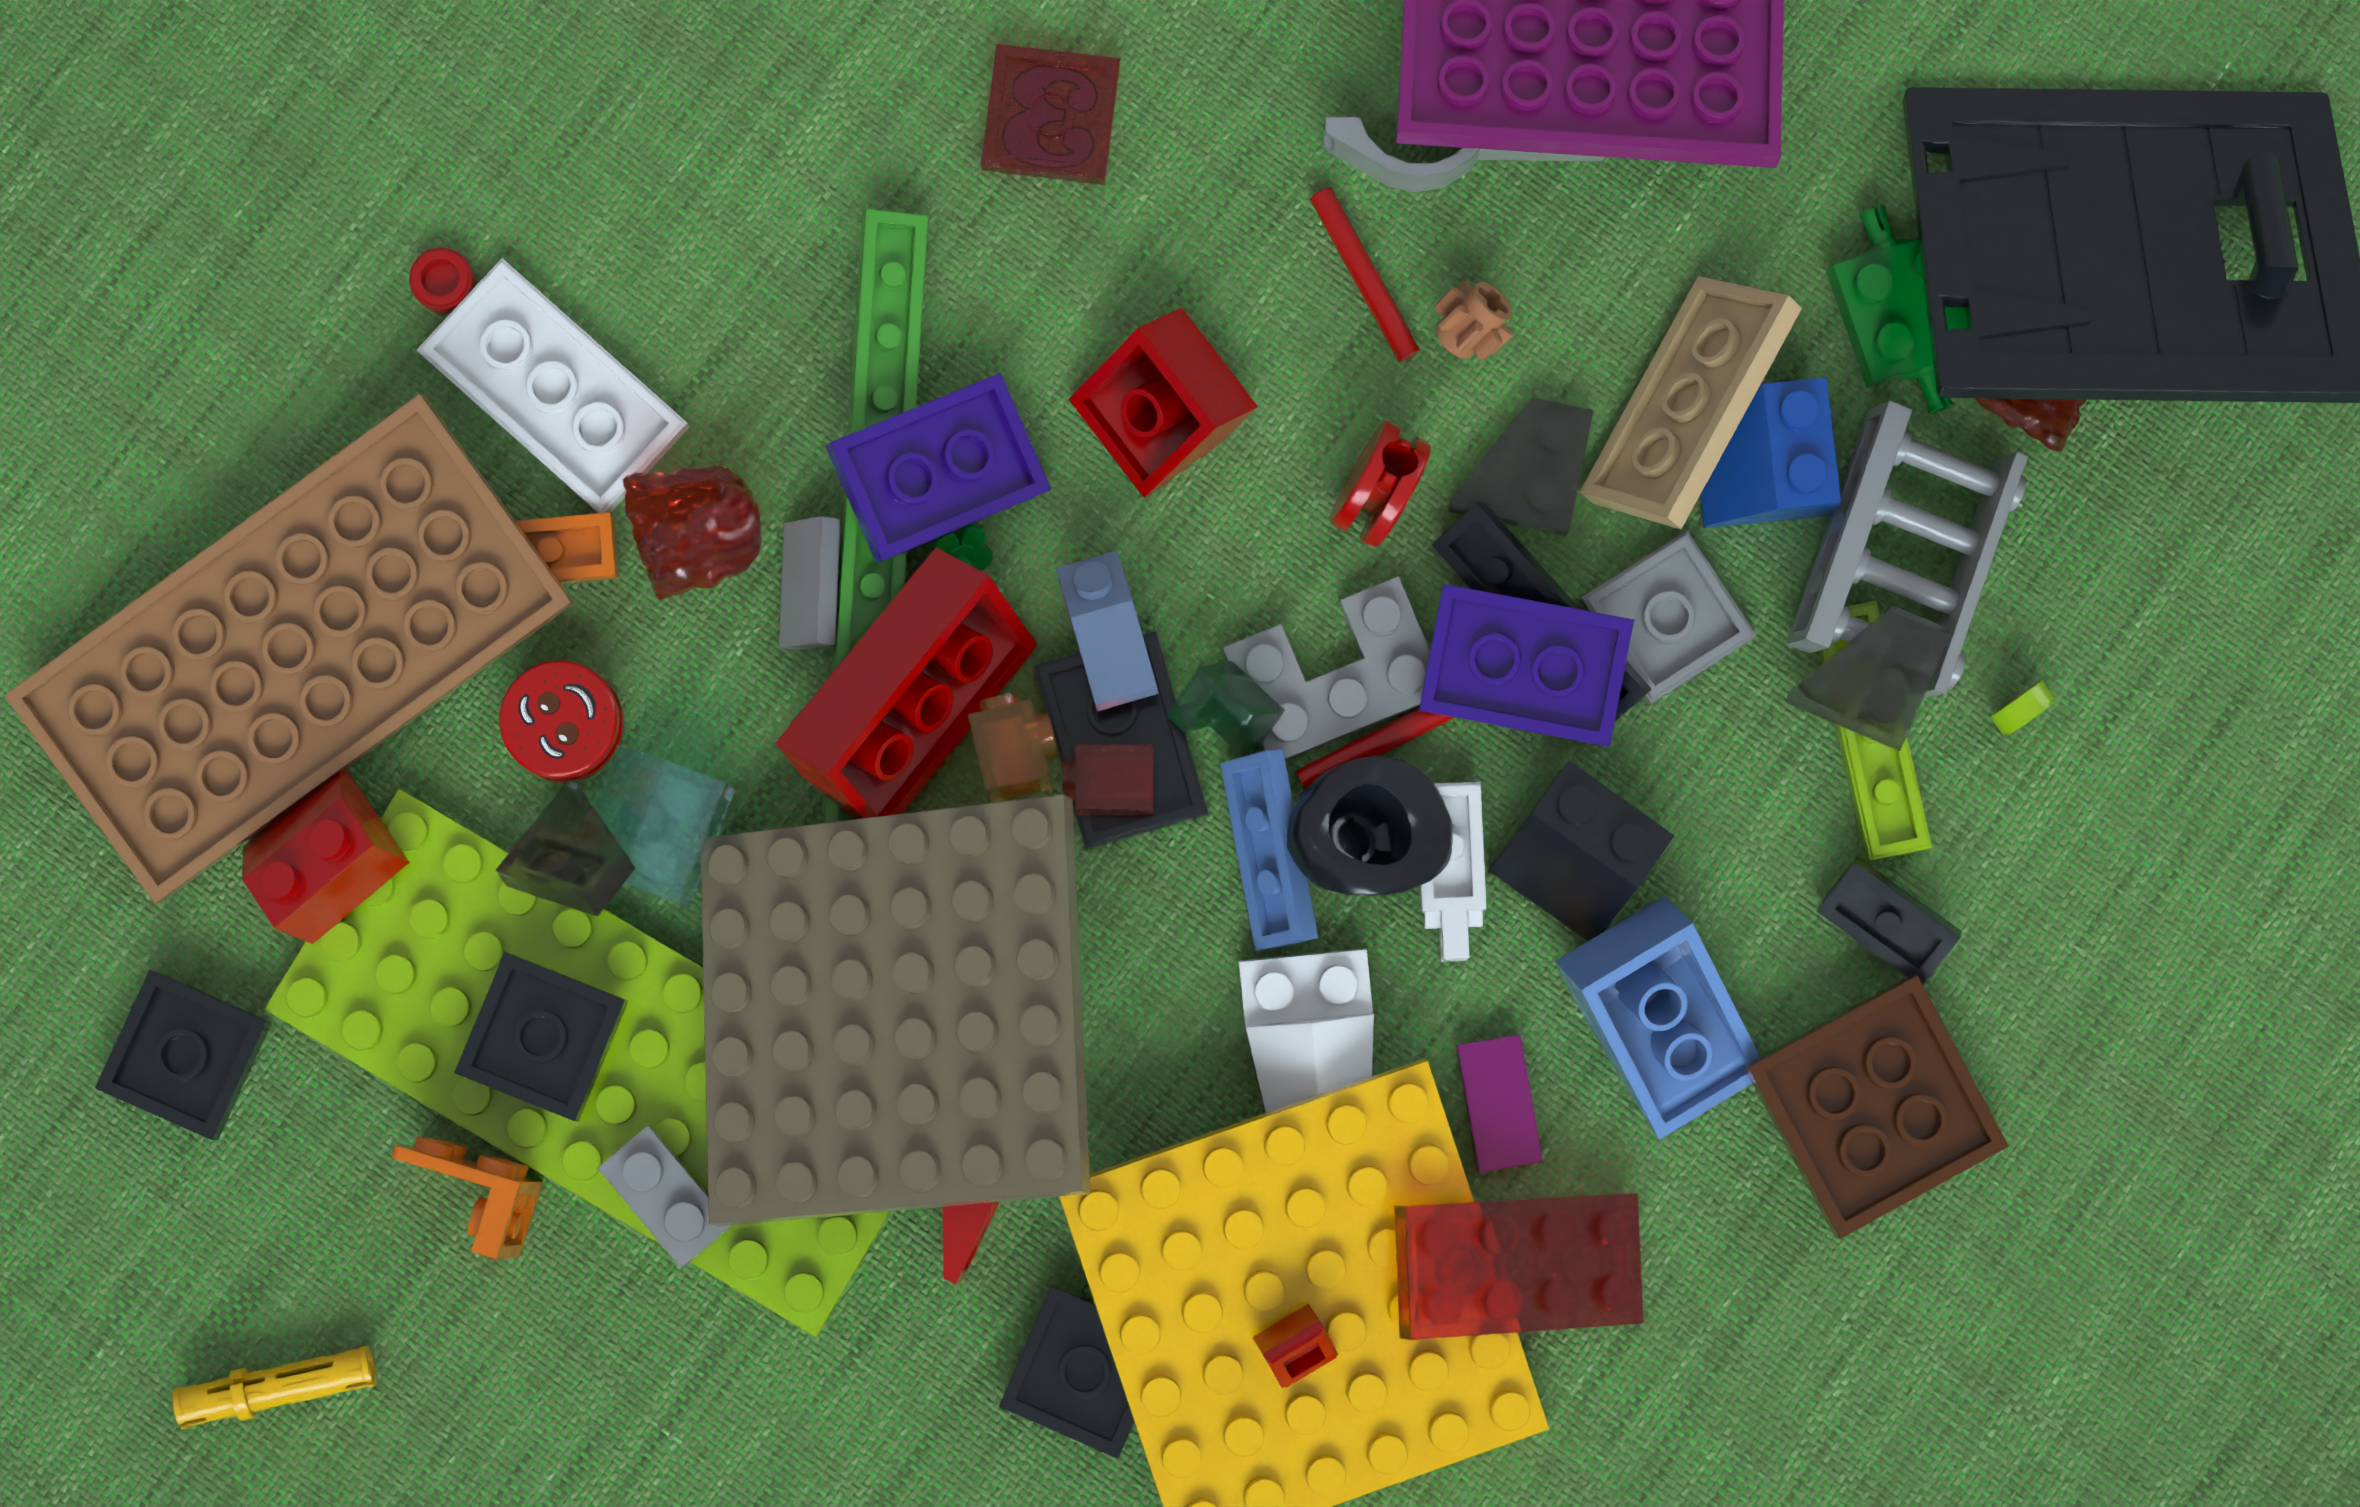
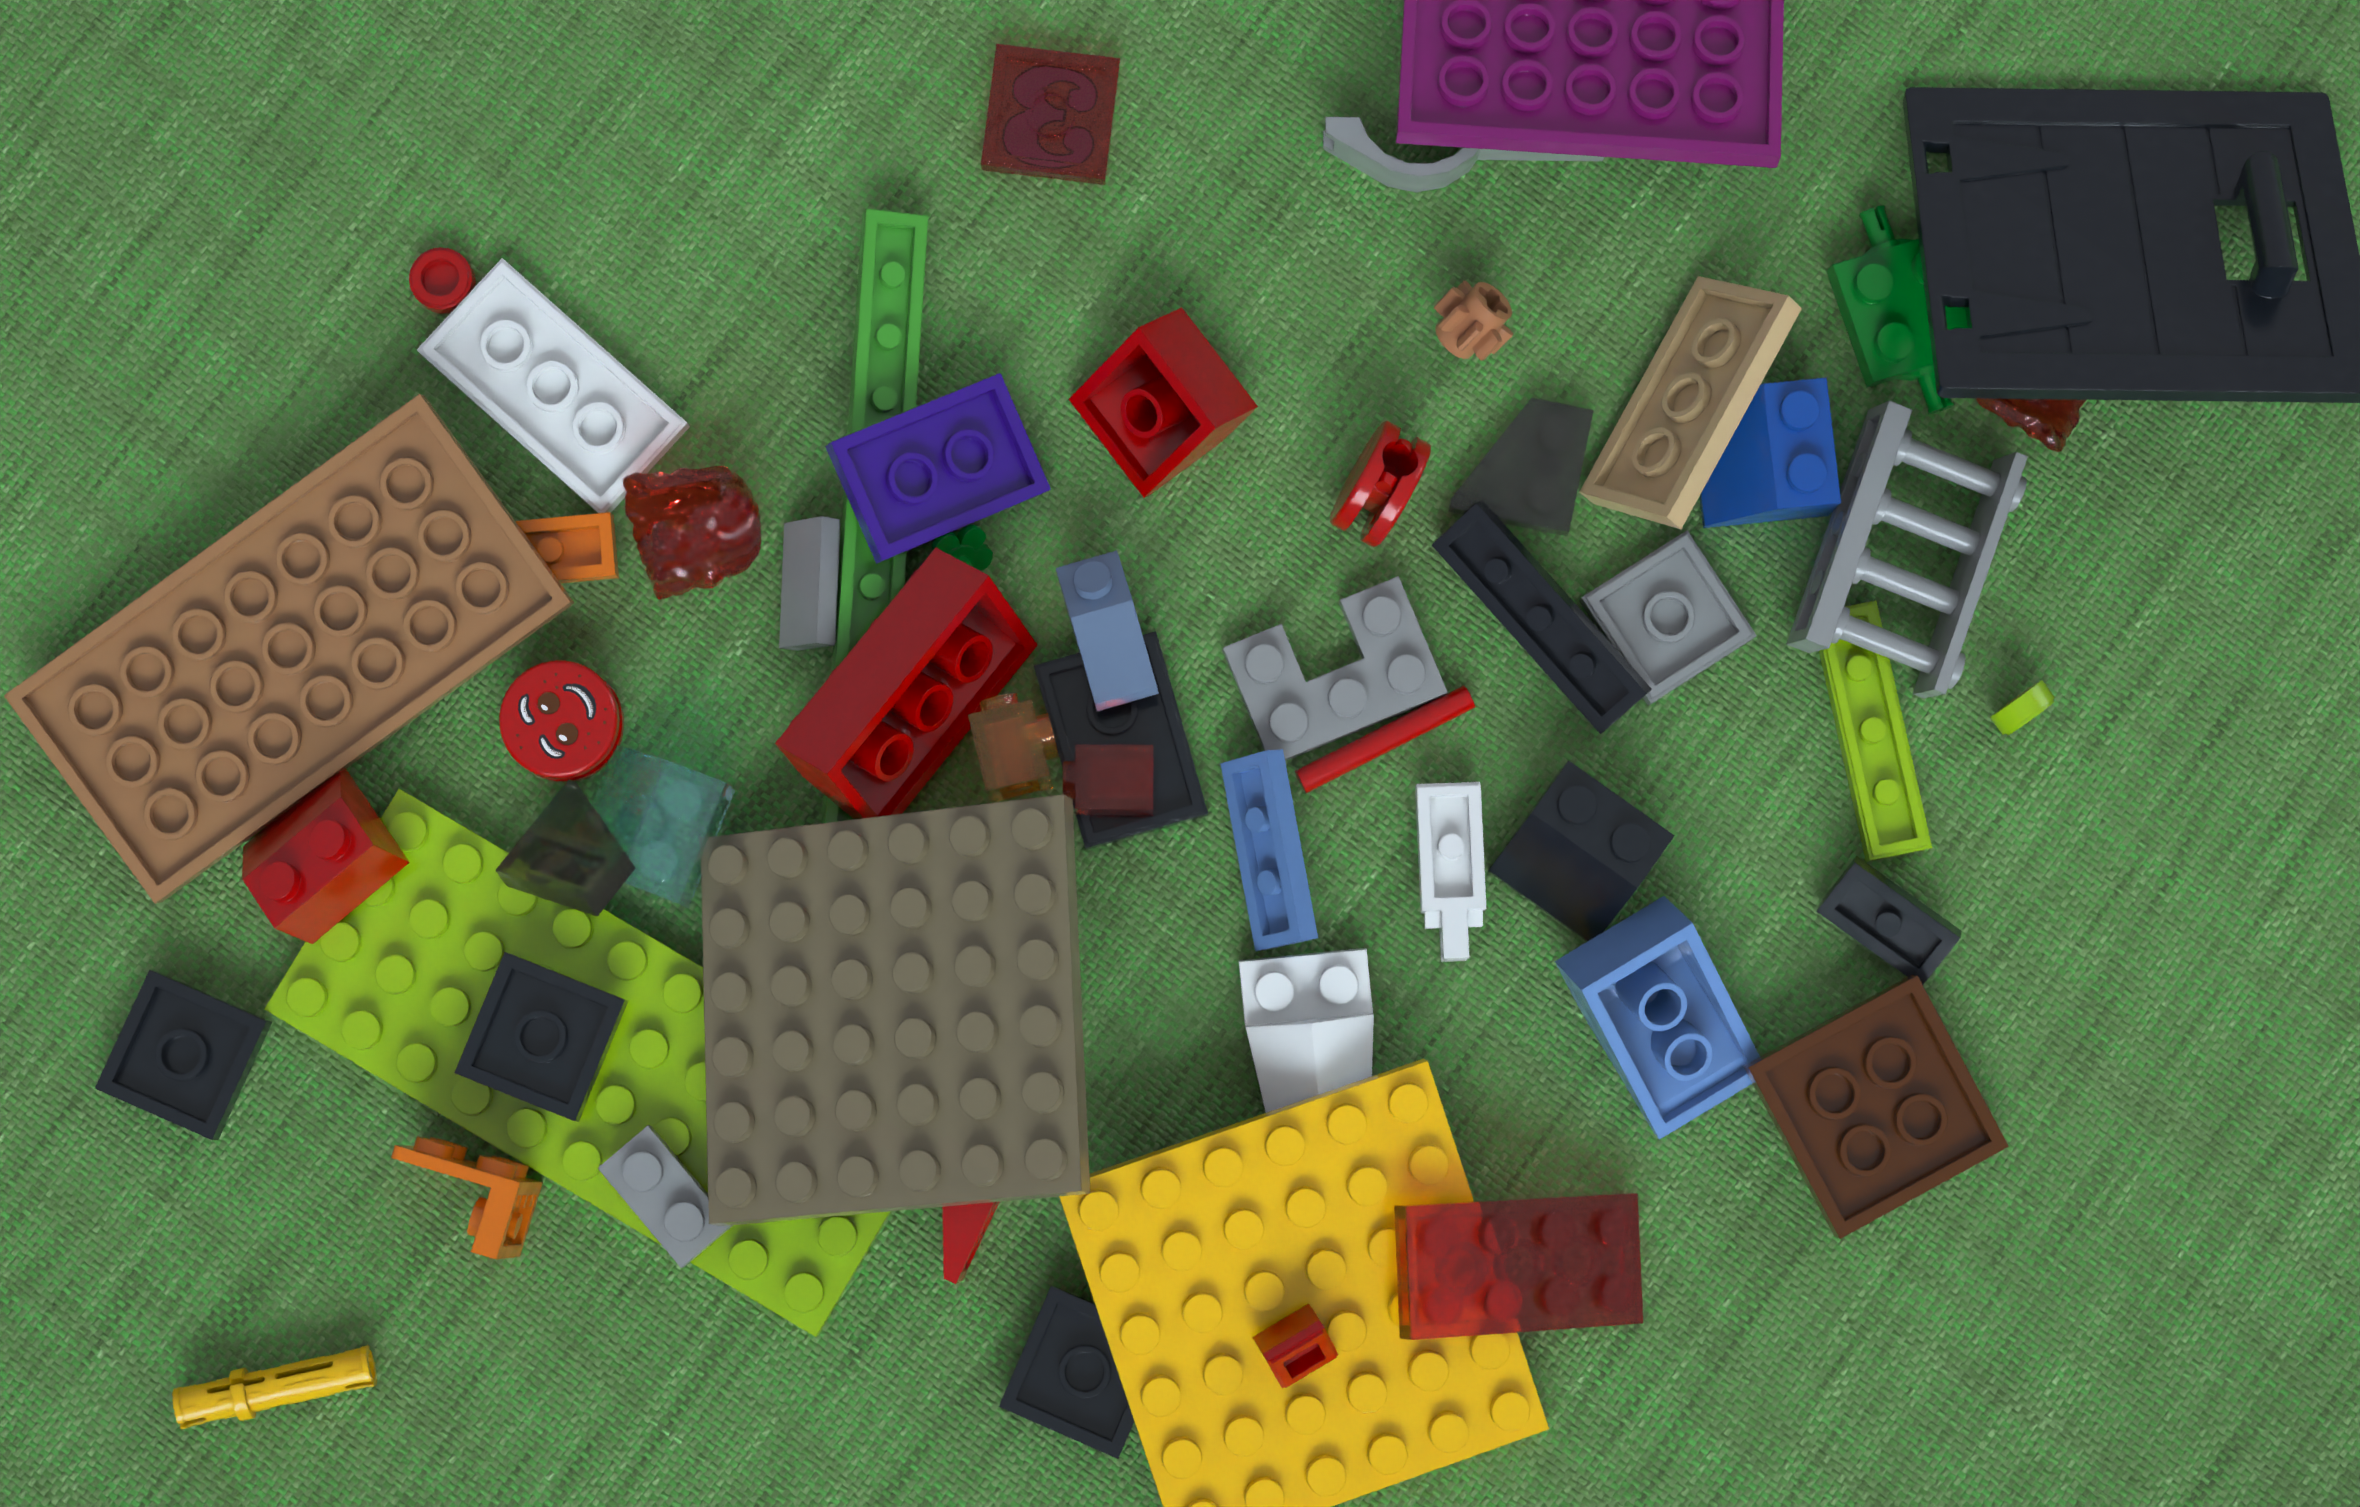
(1228, 703): clear green panel -> none
(1364, 274): red bar -> none
(1371, 828): black hat -> none
(1499, 1103): magenta tile -> none
(1526, 665): dark purple plate -> none
(1876, 677): clear smoke wing -> none

